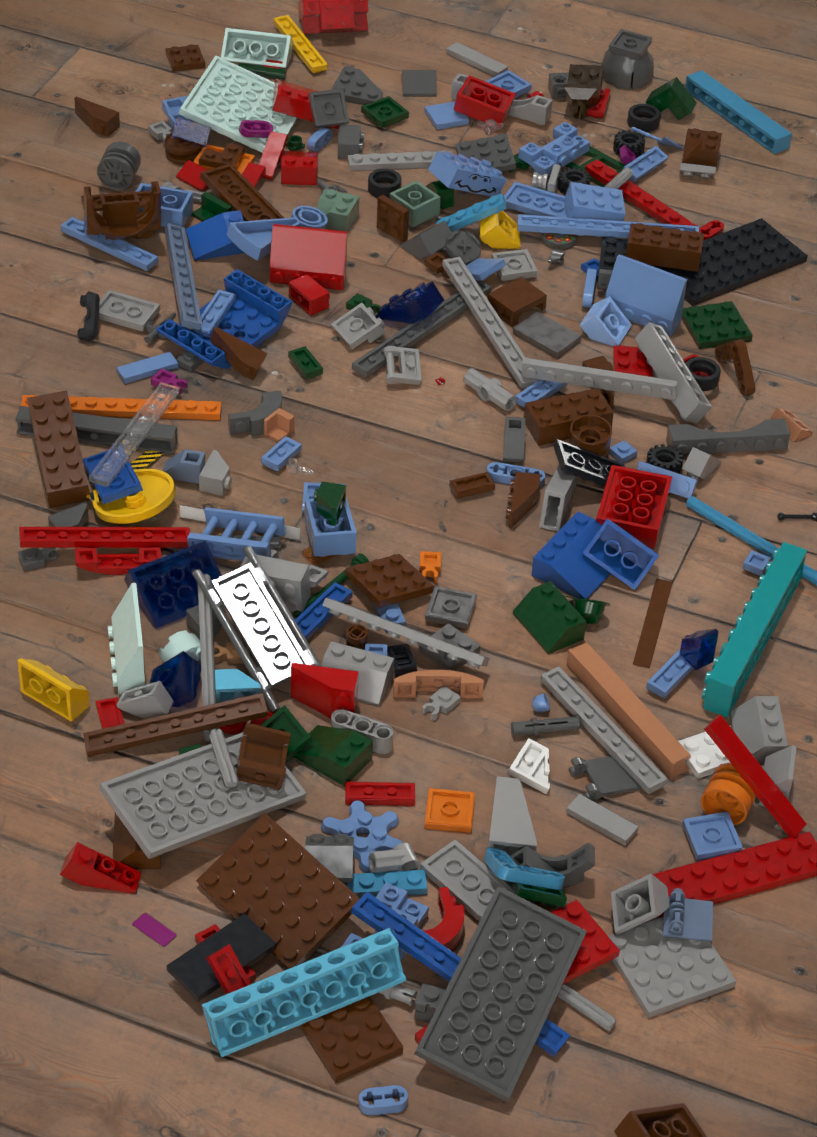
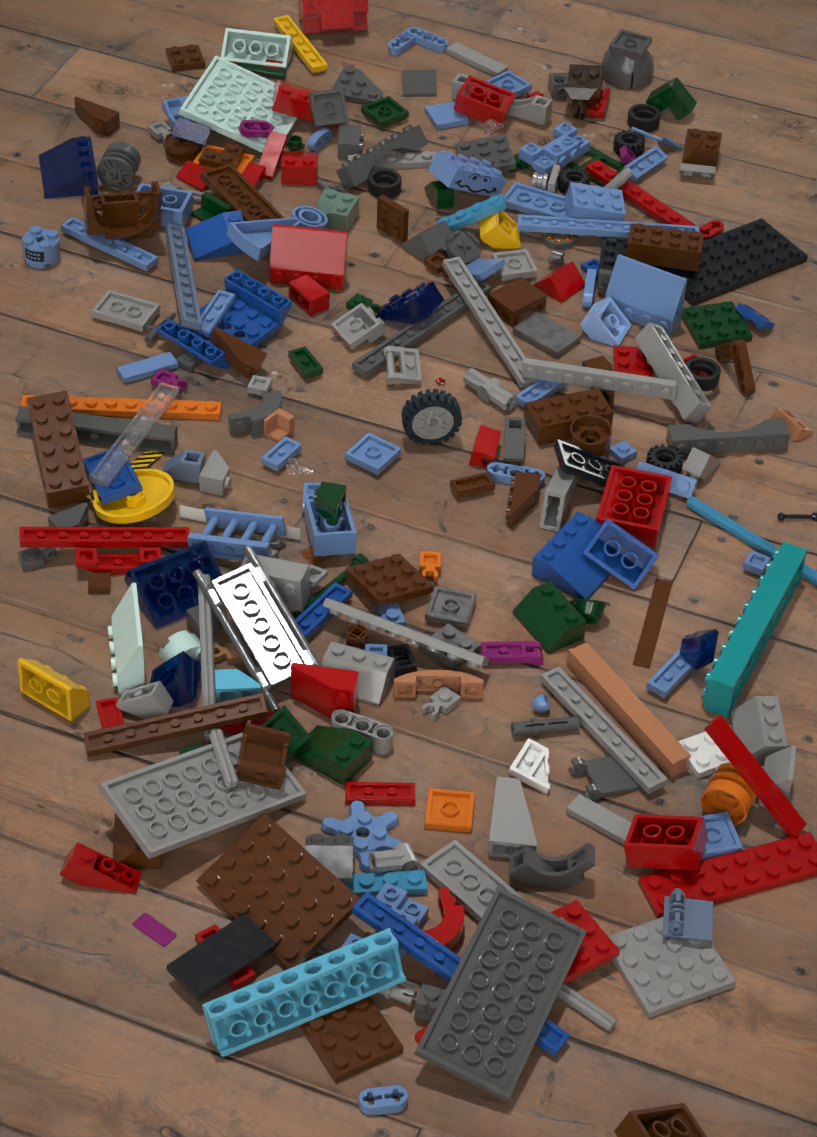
(41, 247): none -> medium blue brick
(69, 169): none -> clear blue slope
(92, 303): black piece -> none
(99, 582): none -> reddish brown tile
(228, 969): red plate -> none
(259, 385): none -> light grey plate
(357, 171): none -> dark grey arch
(373, 453): none -> medium blue plate
(416, 36): none -> medium blue beam
(419, 200): sand green slope -> none
(431, 417): none -> wheel
(485, 446): none -> red hinge
(508, 870): dark azure beam -> none
(513, 652): none -> magenta plate
(548, 896): dark green plate -> none
(561, 282): none -> red slope
(638, 902): light grey slope -> none
(665, 842): none -> red brick
(738, 112): dark azure brick -> none
(750, 313): none -> blue plate

